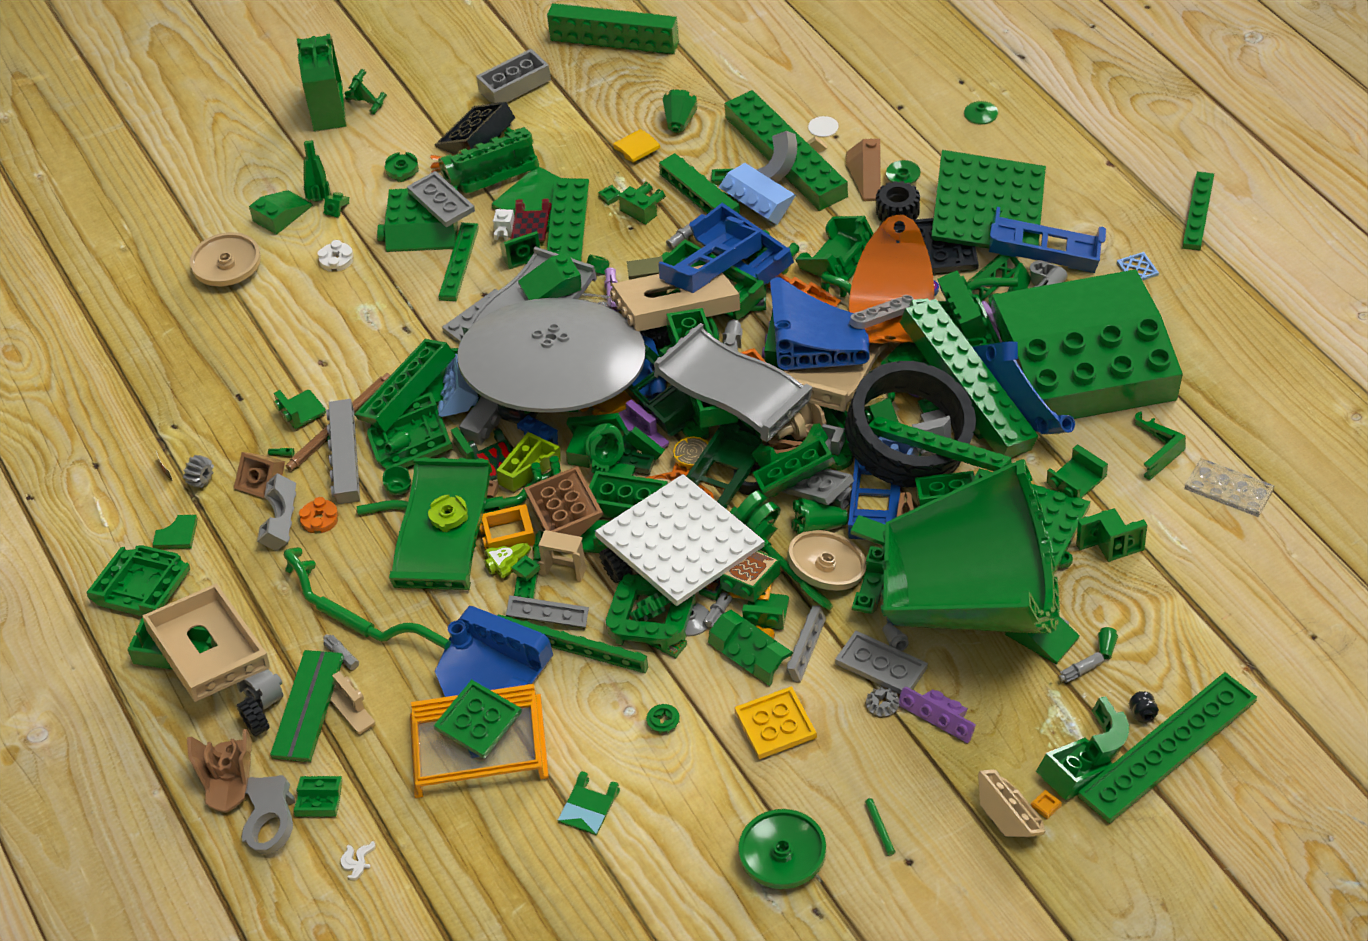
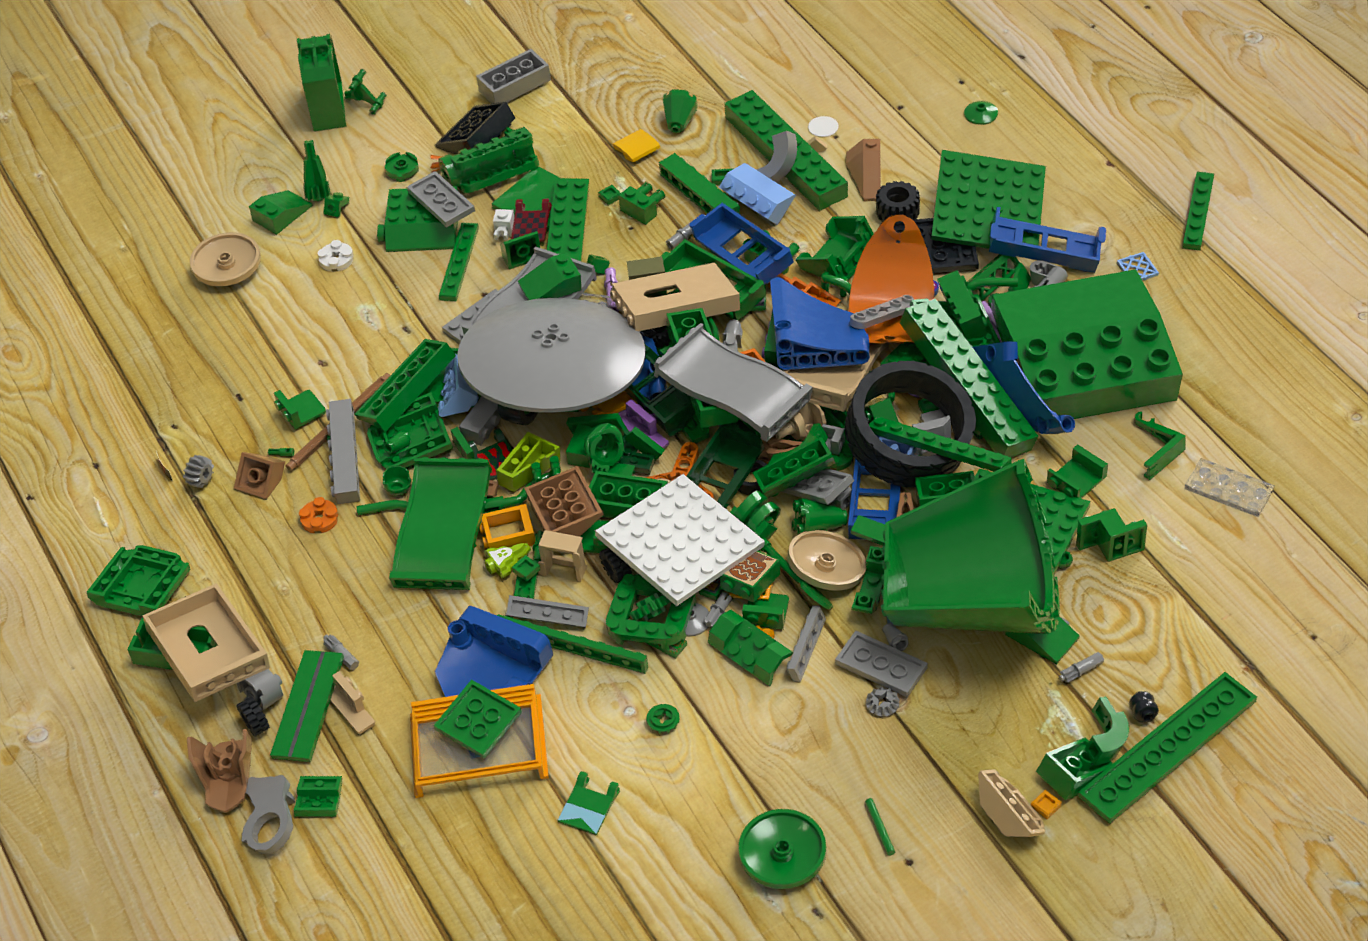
(178, 534): green tile -> none
(281, 495): light grey arch -> none
(347, 617): green piece -> none
(356, 866): white piece -> none
(448, 521): lime plate -> none
(539, 429): blue bracket -> none
(613, 28): green brick -> none
(688, 451): dark tan tile -> none
(736, 244): blue piece -> none
(765, 455): green slope -> none
(775, 722): yellow plate -> none
(903, 171): green dish -> none
(938, 711): medium lavender bracket -> none
(1107, 640): green cone -> none

